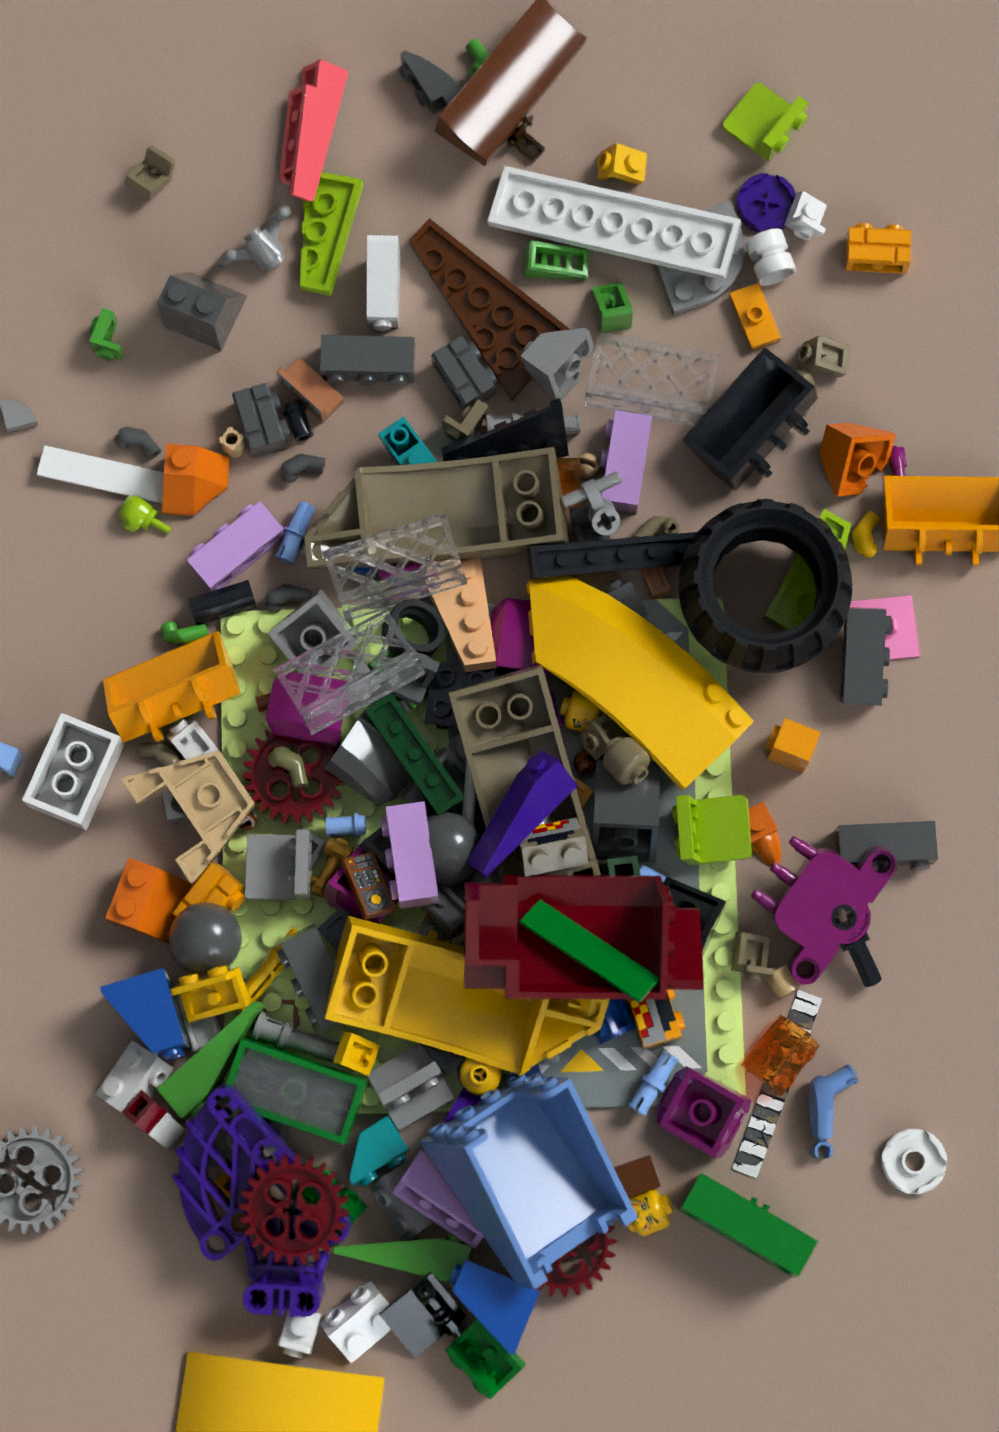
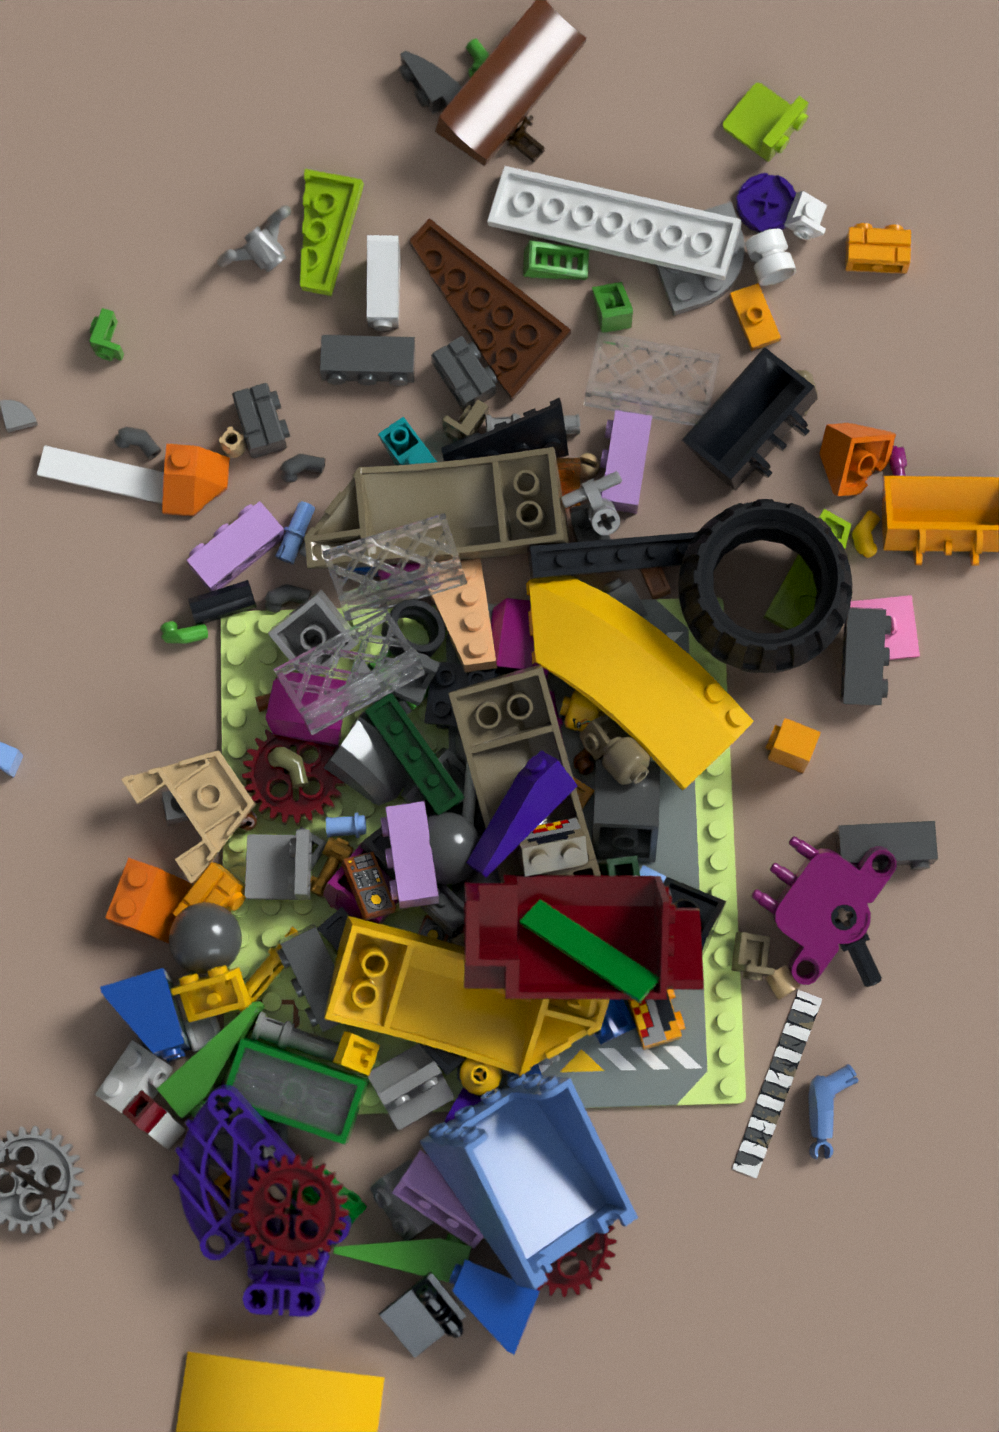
(73, 771): white brick -> none
(138, 513): lime piece -> none
(151, 173): dark tan bracket -> none
(163, 752): dark tan arm -> none
(170, 688): light orange piece -> none
(190, 738): white bracket -> none
(199, 308): dark grey slope -> none
(298, 420): black pin -> none
(299, 1334): white bracket -> none
(310, 126): coral wedge -> none
(310, 388): nougat panel -> none
(357, 1321): white bracket -> none
(375, 1149): teal slope -> none
(484, 1360): green bracket -> none
(556, 359): light grey slope -> none
(622, 163): yellow bracket -> none
(638, 1176): reddish brown brick -> none
(652, 1212): yellow head -> none
(653, 1083): light blue pin -> none
(658, 526): dark tan arm -> none
(702, 1111): magenta slope -> none
(712, 829): lime bracket -> none
(748, 1225): green brick -> none
(764, 835): orange plate -> none
(781, 1054): clear orange bracket -> none
(824, 356): dark tan bracket -> none
(900, 1175): white tile -> none

